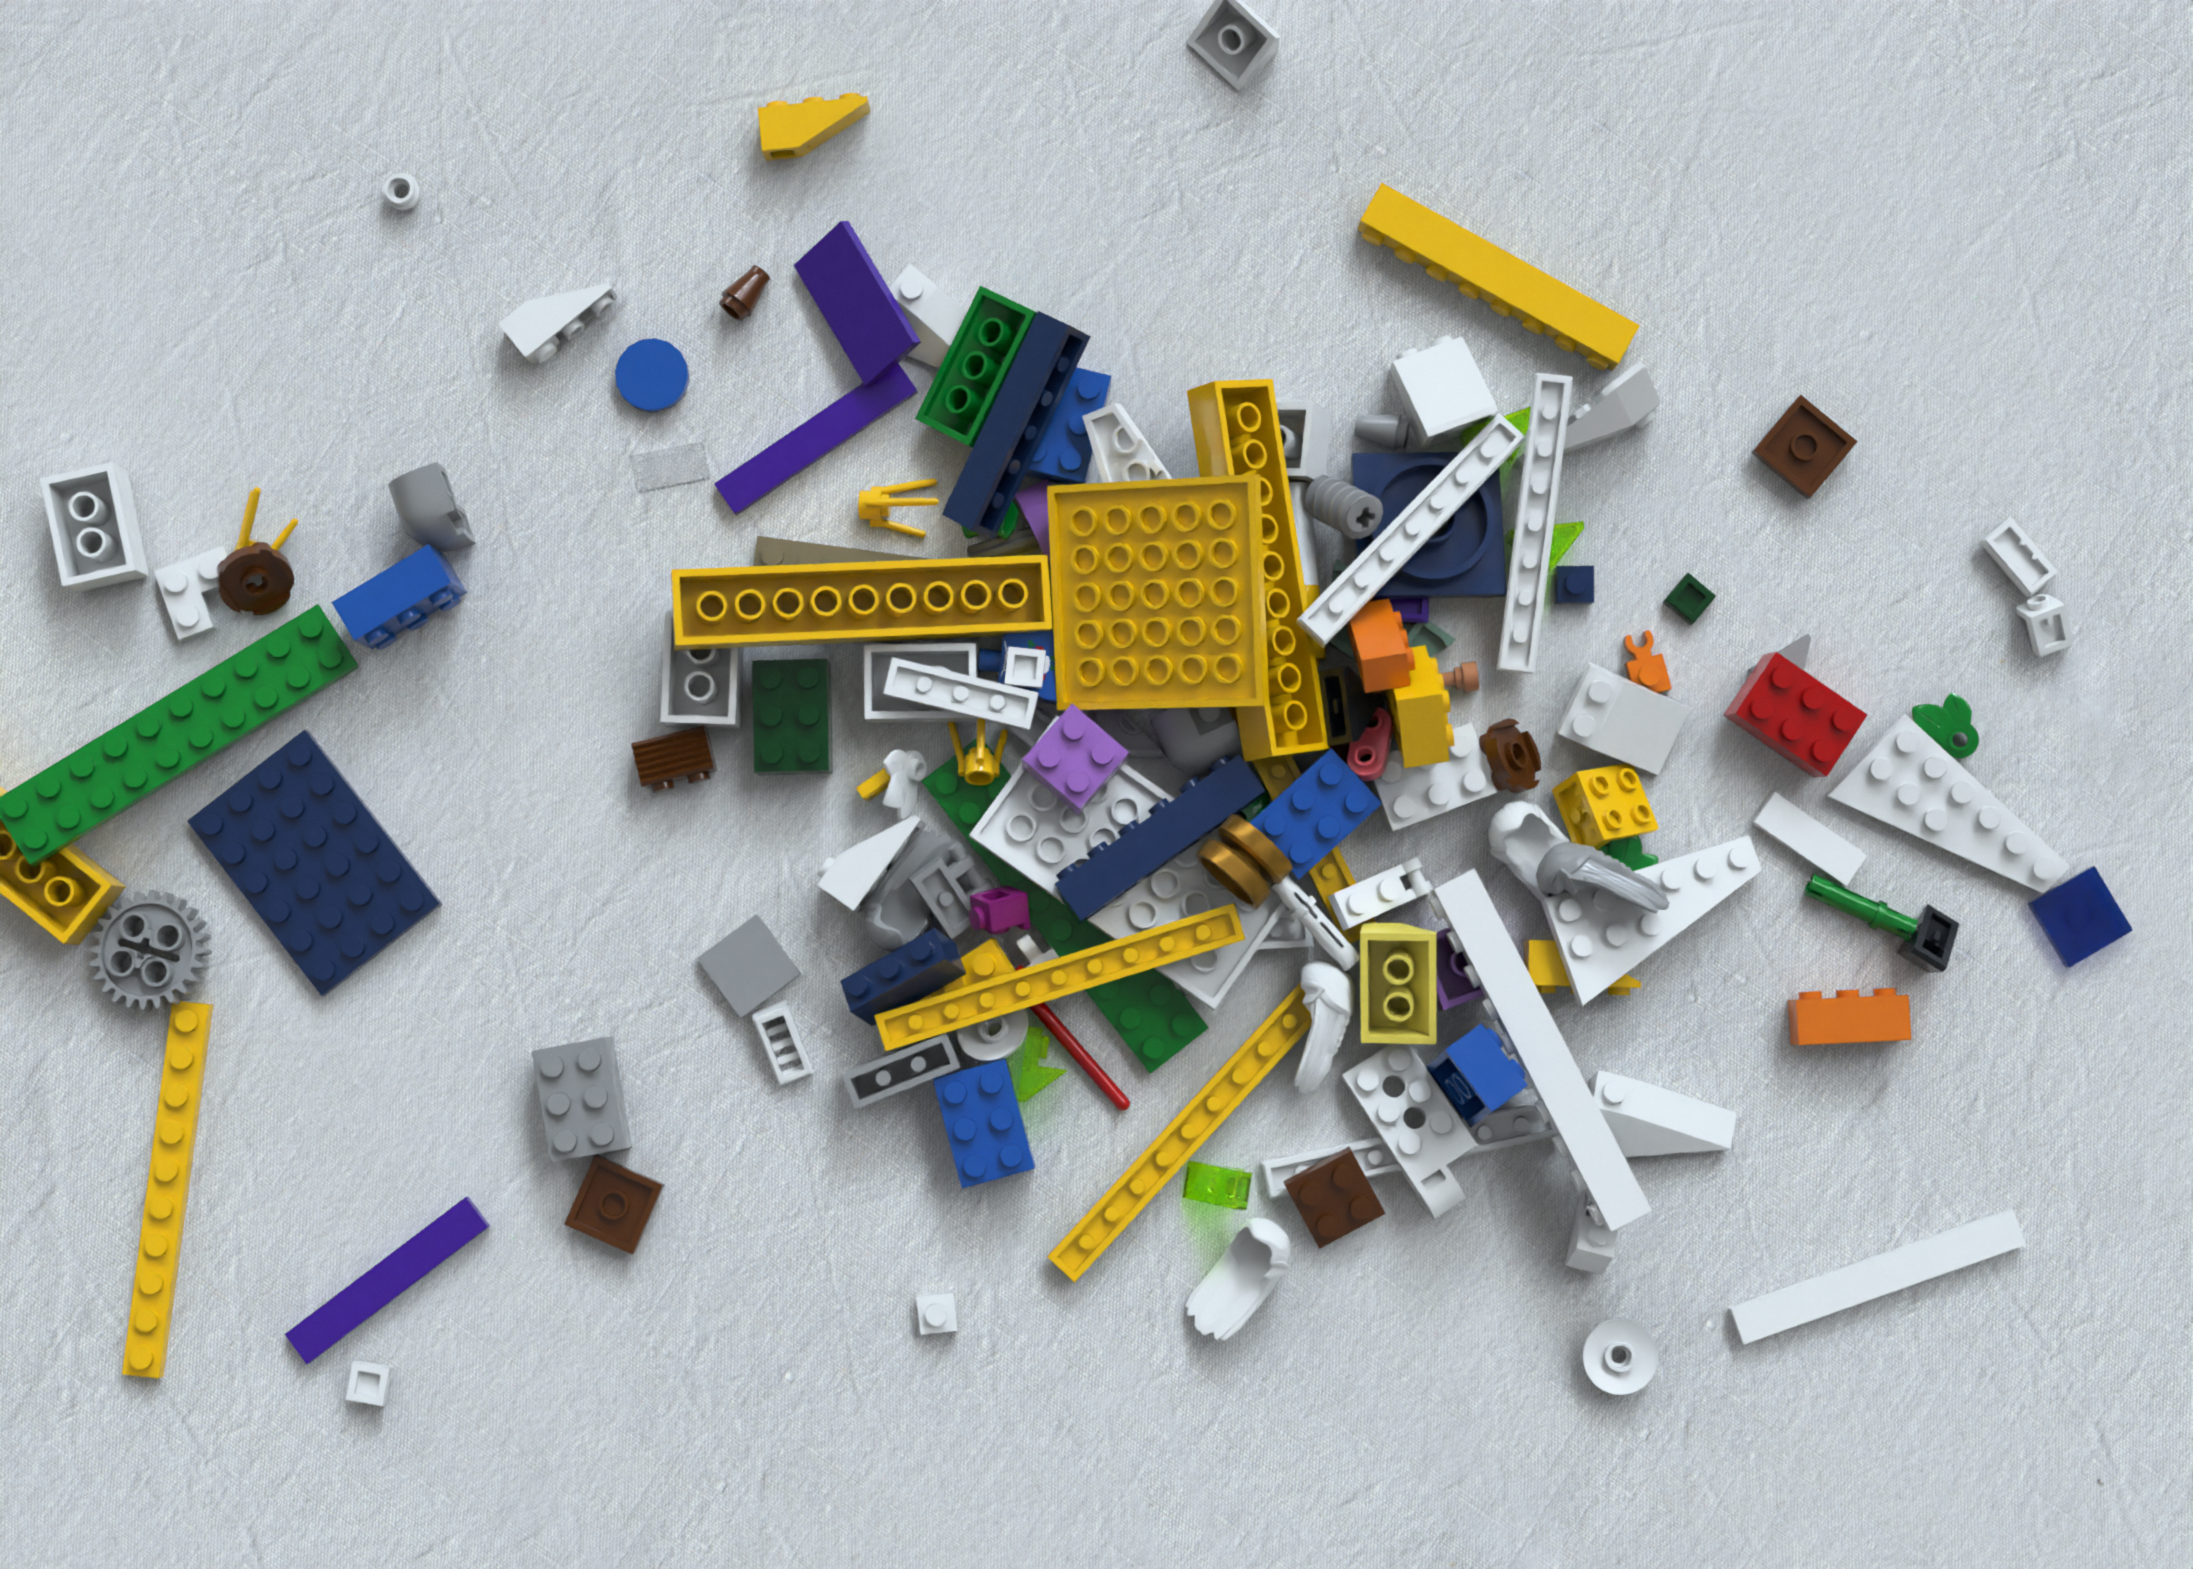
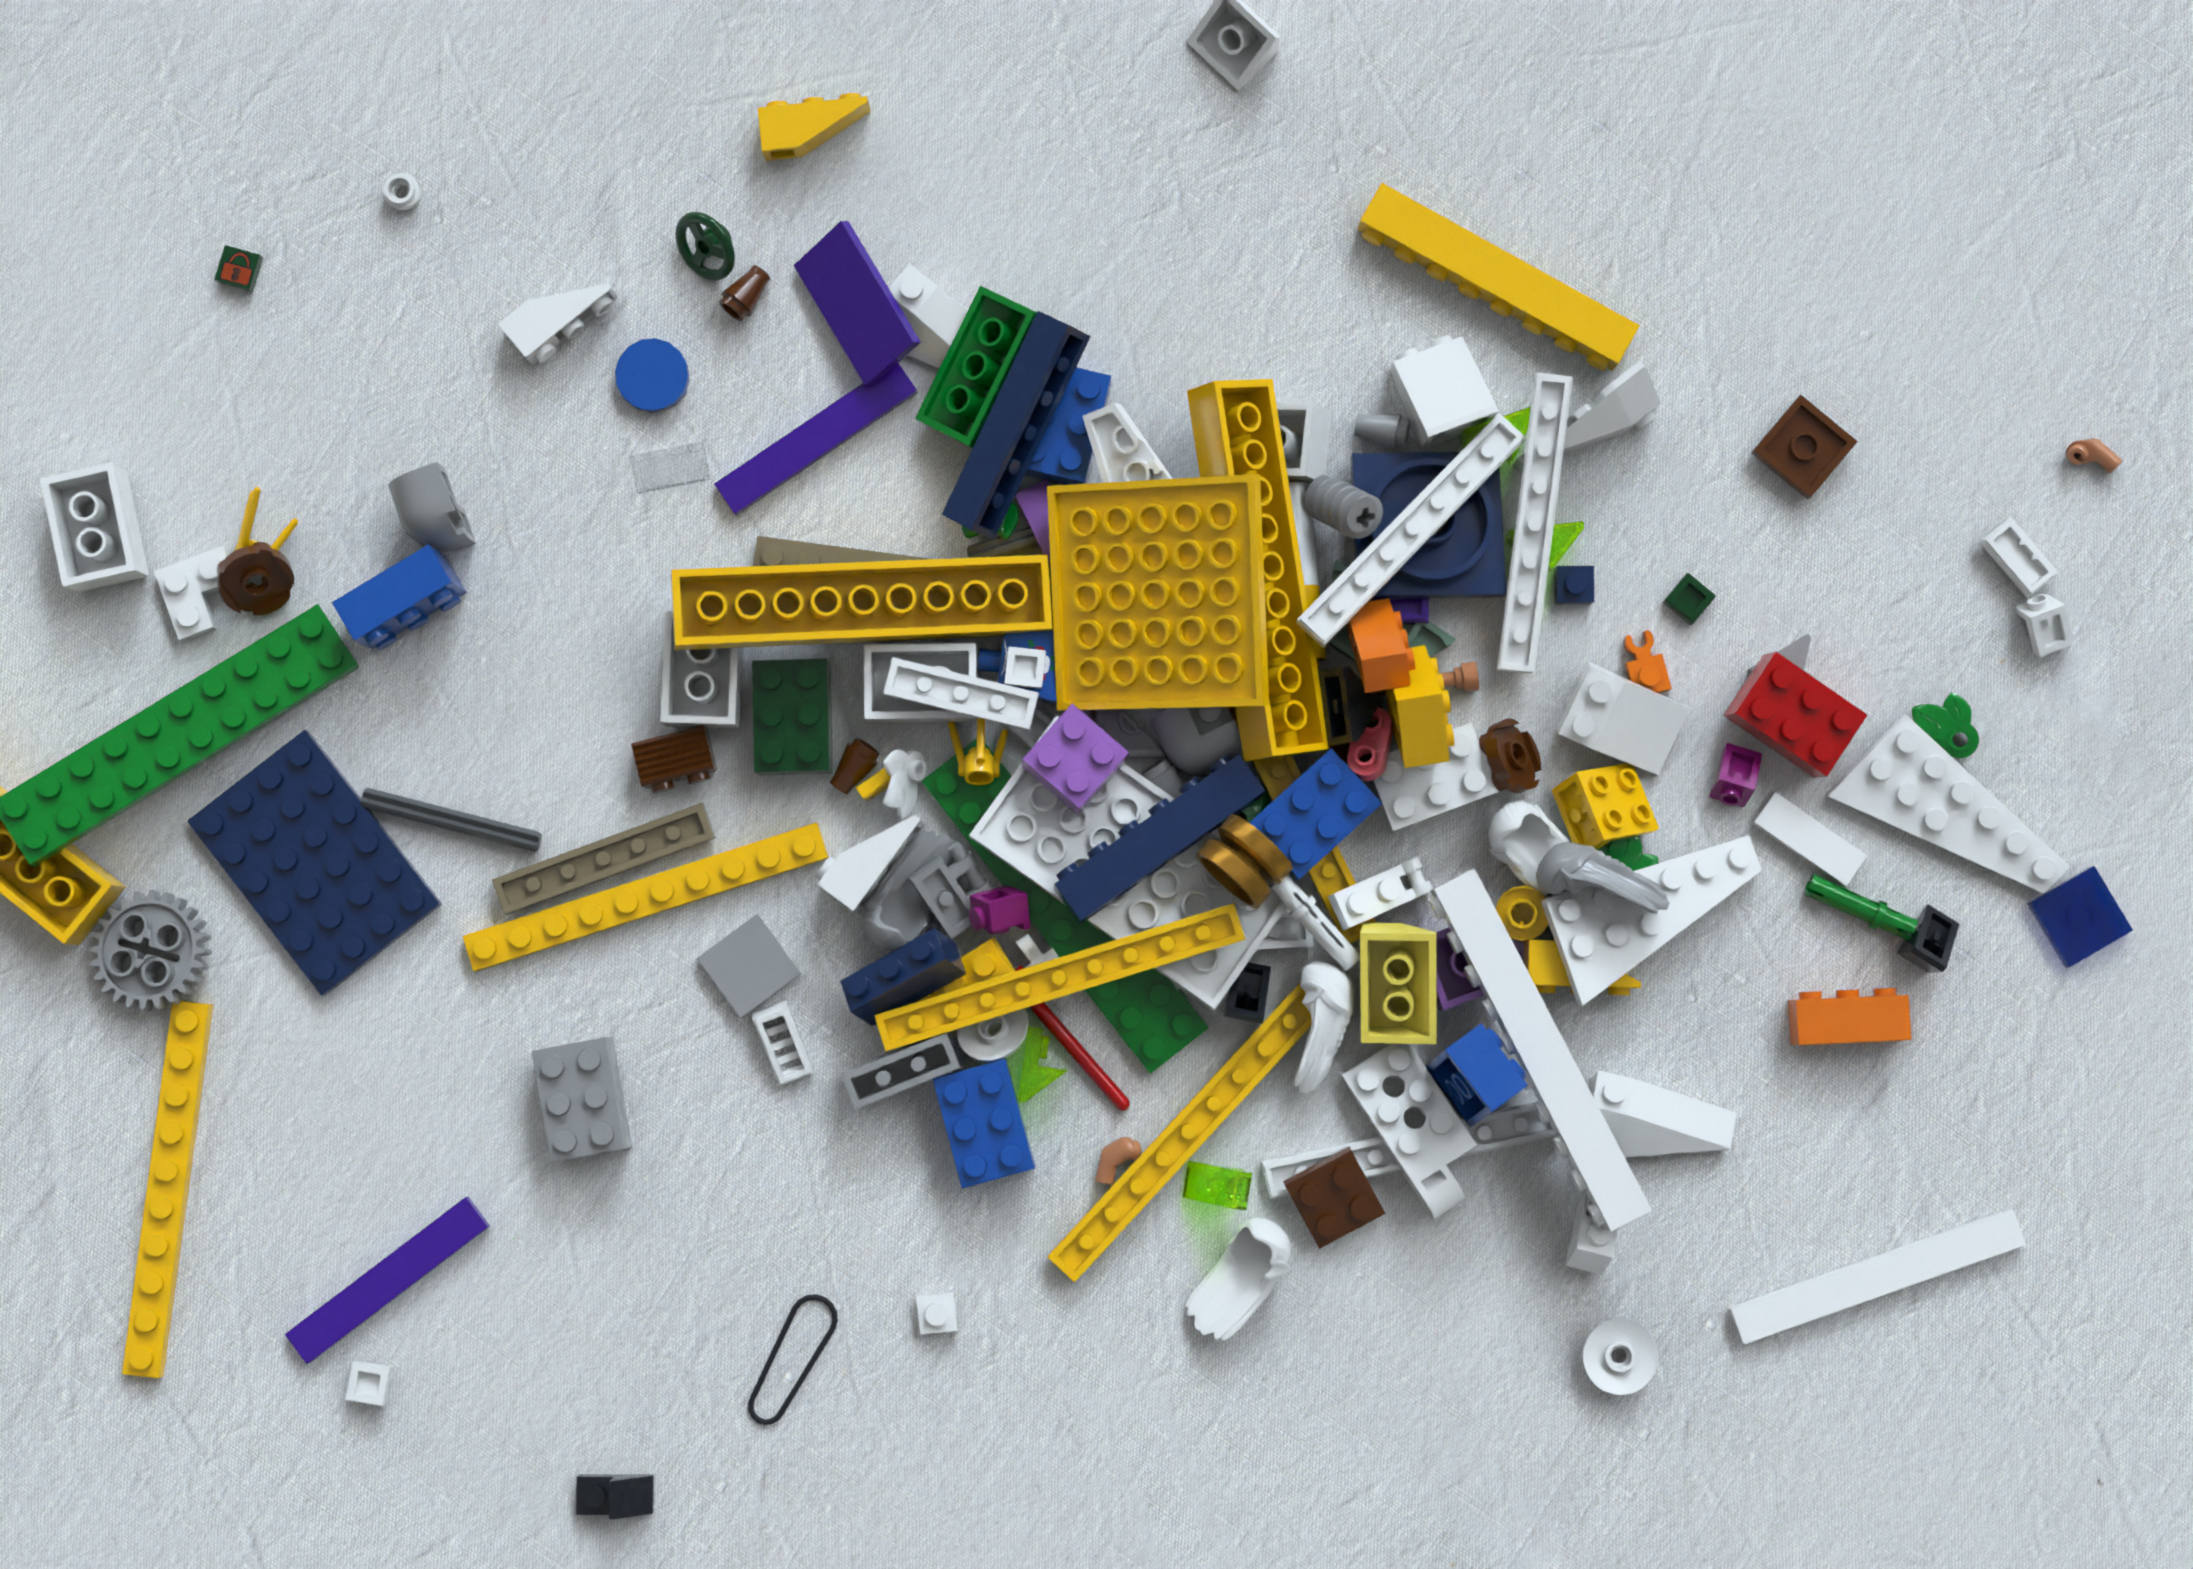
(238, 268): none -> tile
(451, 819): none -> dark grey axle
(603, 858): none -> dark tan plate
(614, 1204): reddish brown plate -> none
(615, 1495): none -> black slope
(645, 897): none -> yellow plate
(710, 241): none -> dark green piece
(774, 1351): none -> black piece
(854, 765): none -> reddish brown cone
(877, 504): yellow plant -> none
(1115, 1154): none -> nougat arm
(1164, 776): none -> light grey cone
(1249, 994): none -> black slope
(1522, 912): none -> yellow plate
(1736, 775): none -> magenta bracket
(2092, 451): none -> nougat arm

